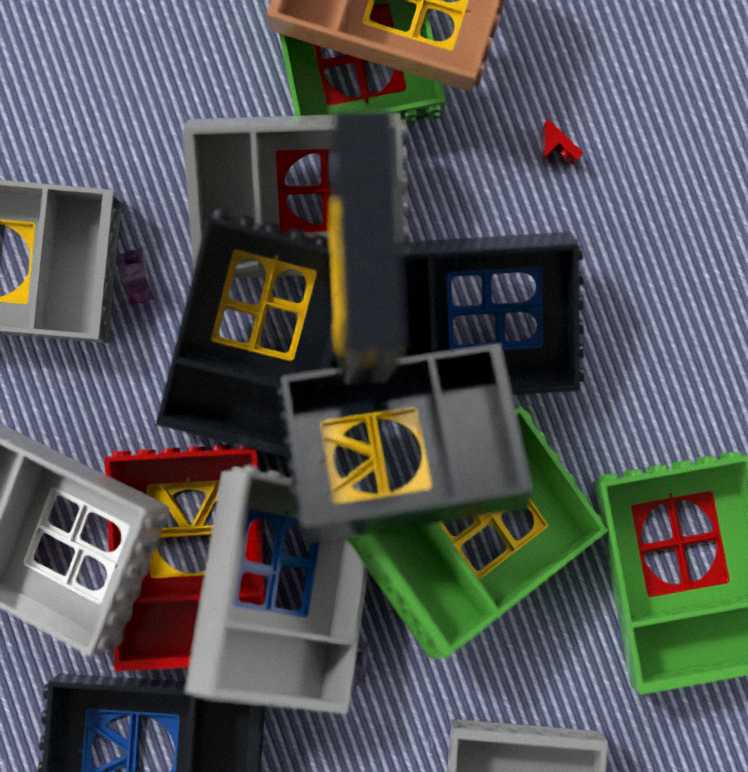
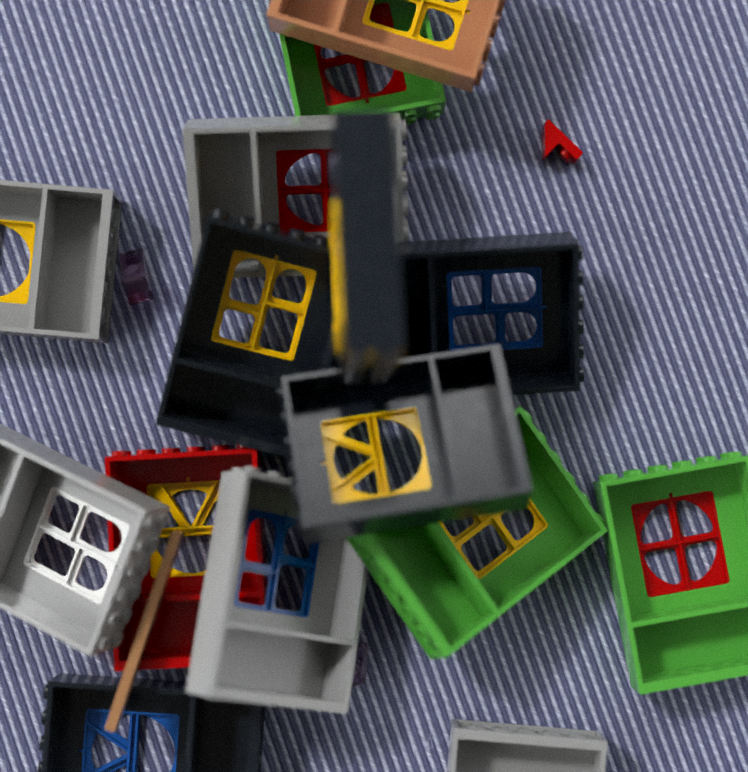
(144, 630): none -> medium nougat tile

